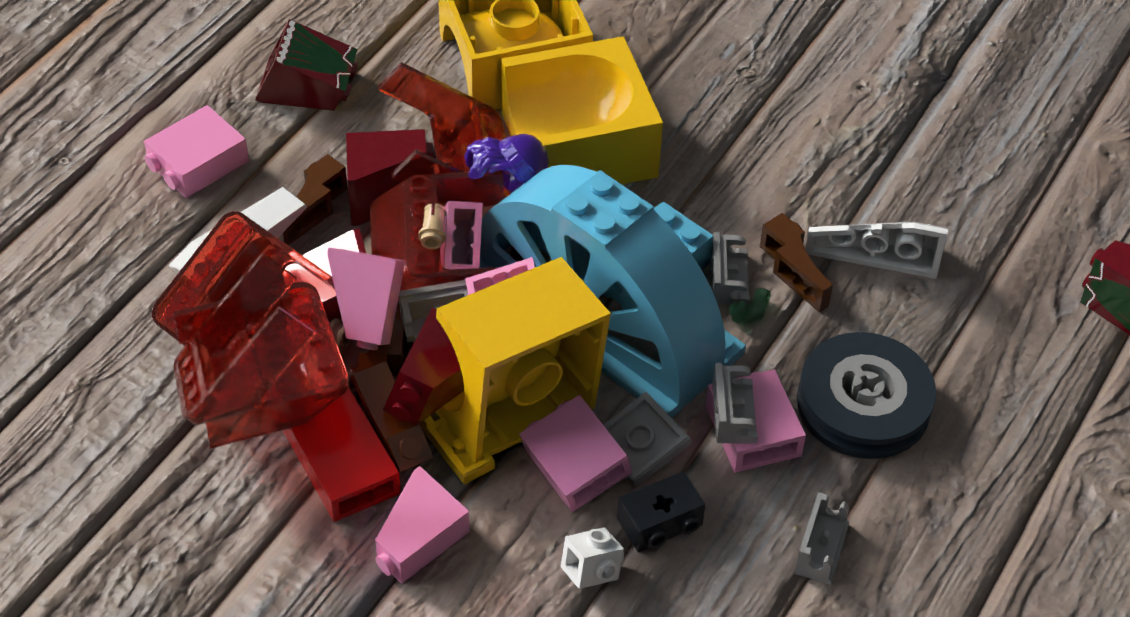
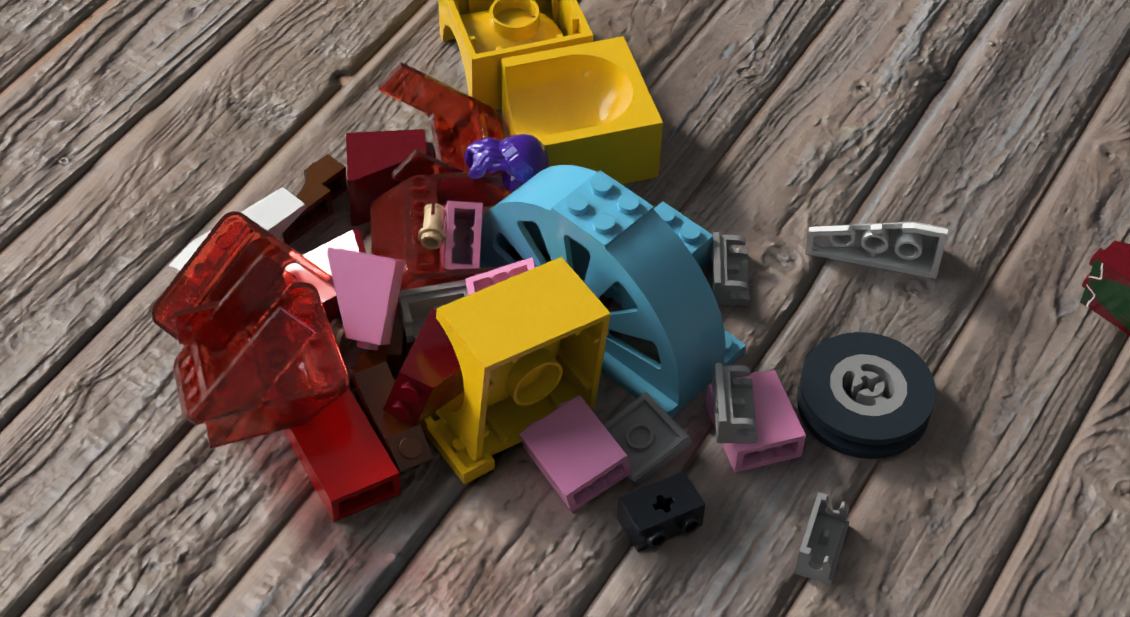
(196, 151): bright pink brick -> none
(307, 70): dark red slope -> none
(419, 527): bright pink slope -> none
(592, 557): white brick -> none
(746, 314): clear green arm -> none
(784, 243): reddish brown slope -> none

